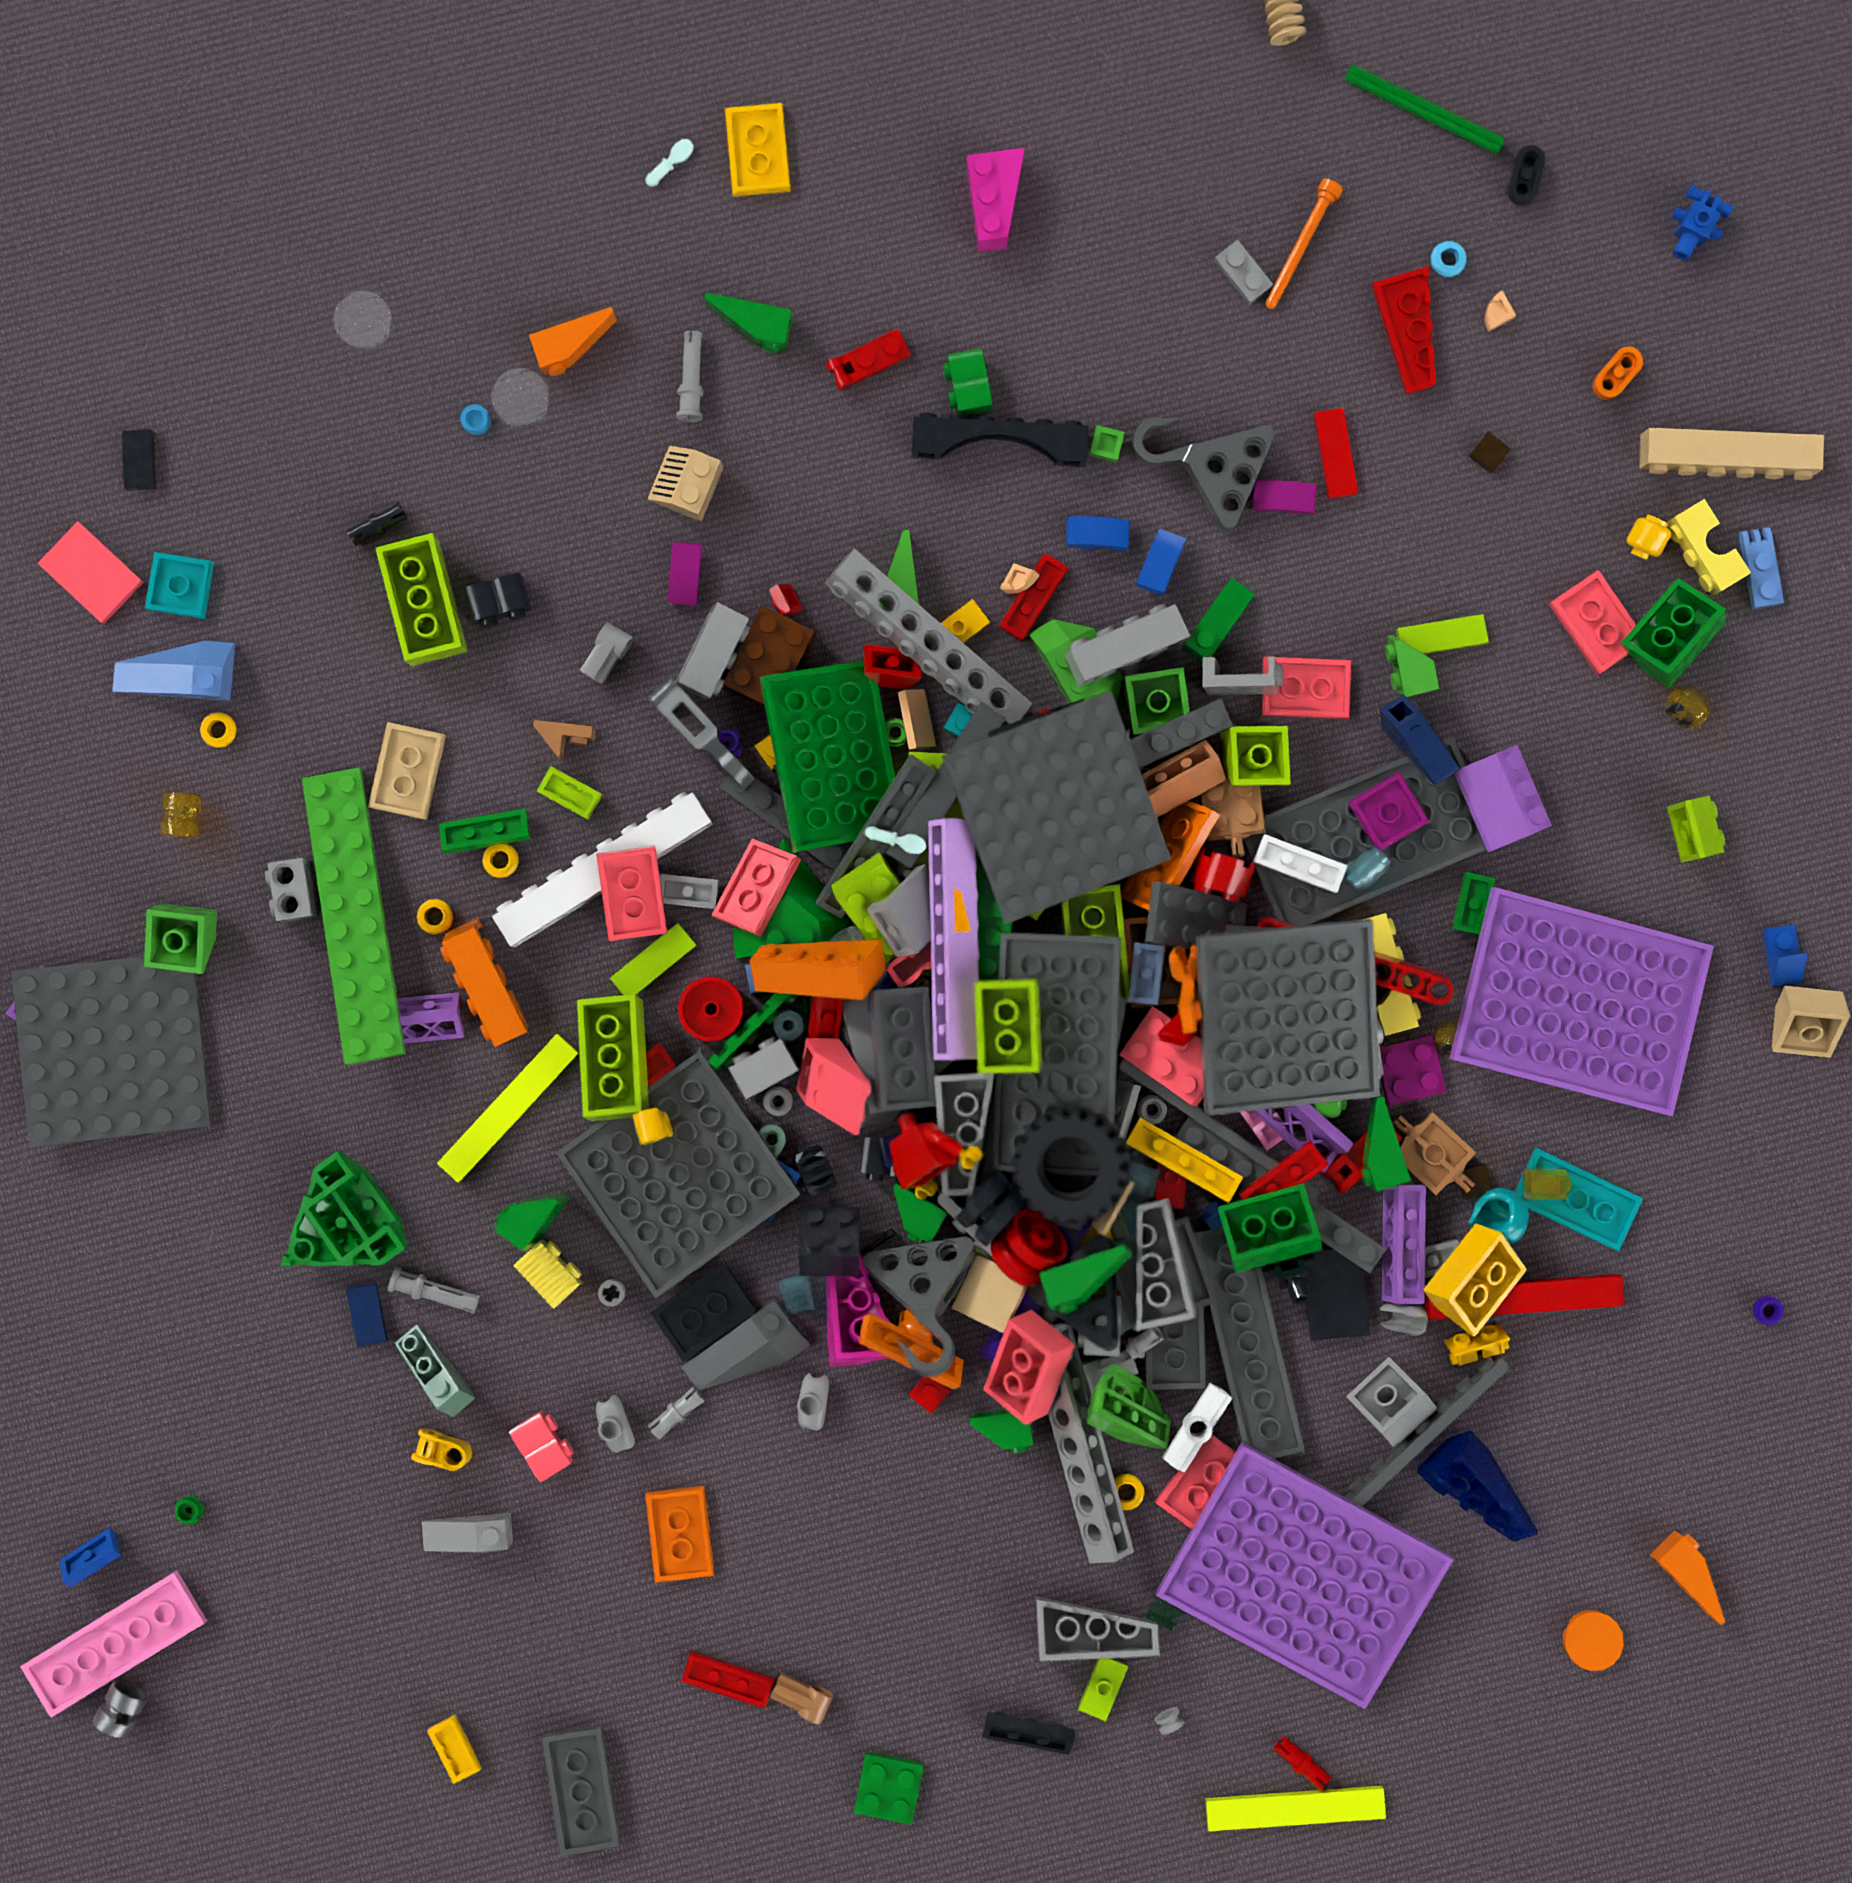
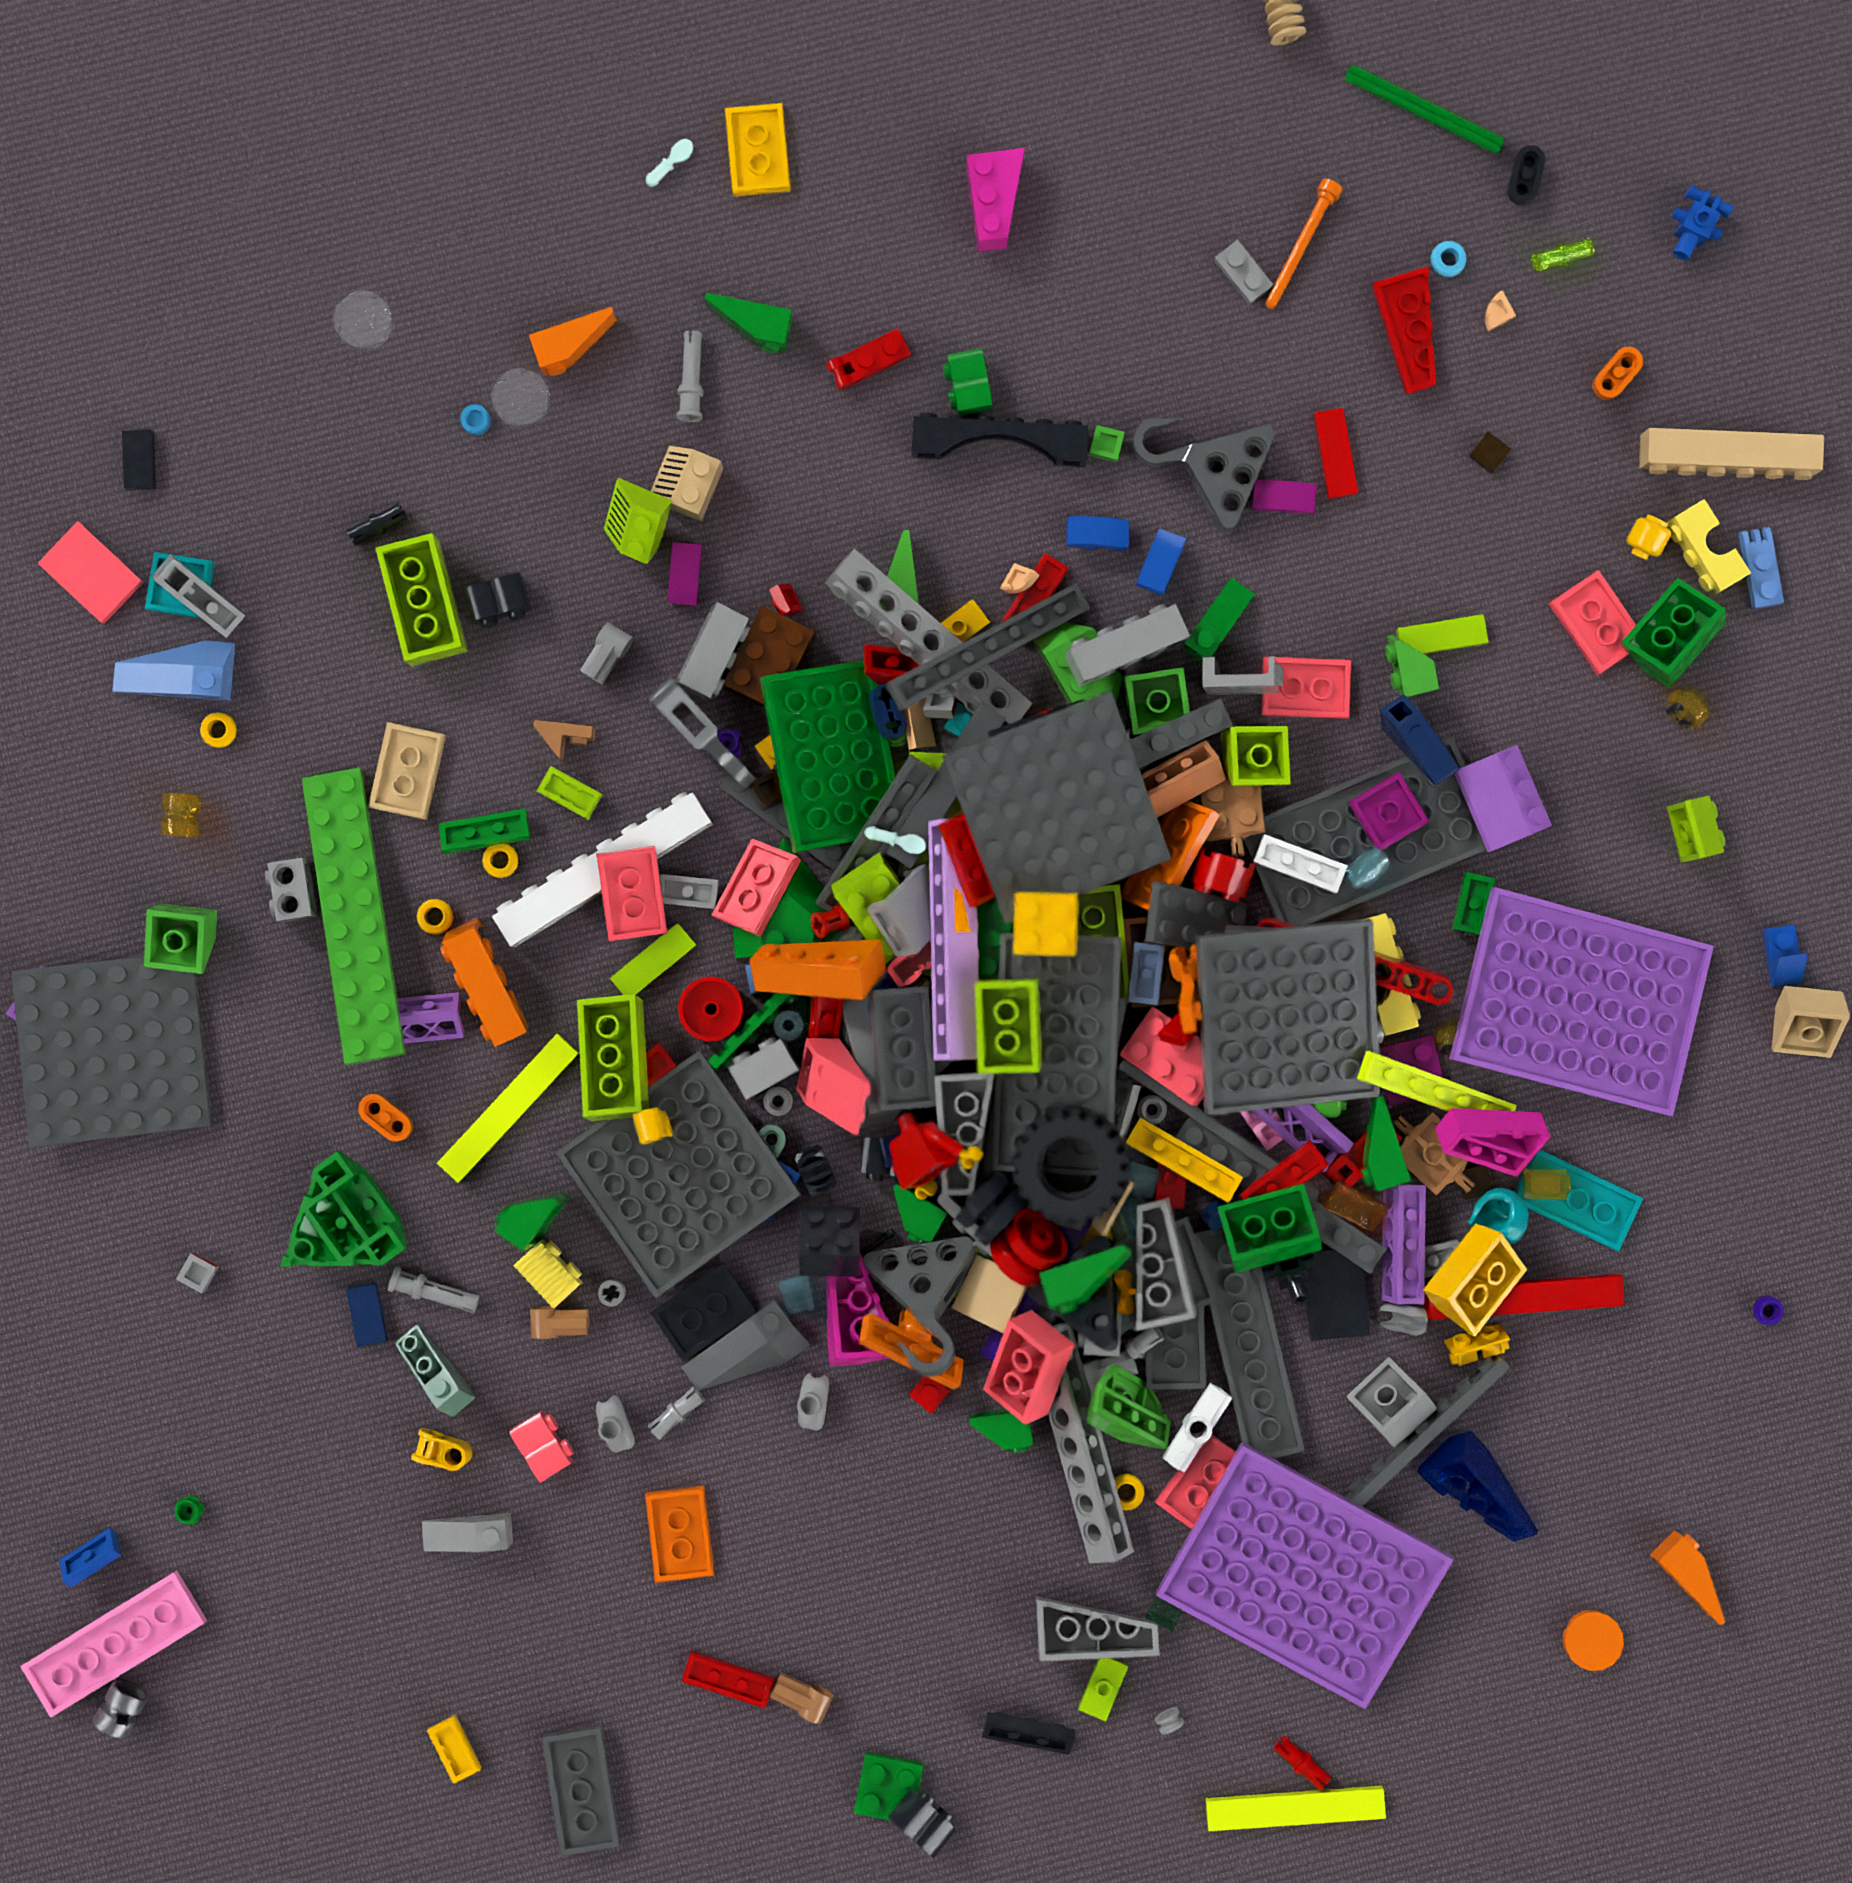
(197, 1272): none -> light grey plate
(198, 595): none -> light grey slope
(386, 1118): none -> orange plate
(550, 1322): none -> medium nougat piece
(636, 520): none -> lime slope
(767, 791): none -> dark brown tile
(824, 918): none -> red bush
(881, 713): none -> dark blue beam
(922, 1822): none -> black brick
(940, 705): none -> light grey plate
(966, 860): none -> red tile
(987, 647): none -> dark grey plate
(1046, 923): none -> yellow brick
(1126, 1303): none -> light orange piece
(1355, 1206): none -> clear orange plate
(1425, 1086): none -> neon yellow tile
(1493, 1137): none -> dark pink wedge
(1563, 254): none -> clear neon green pin

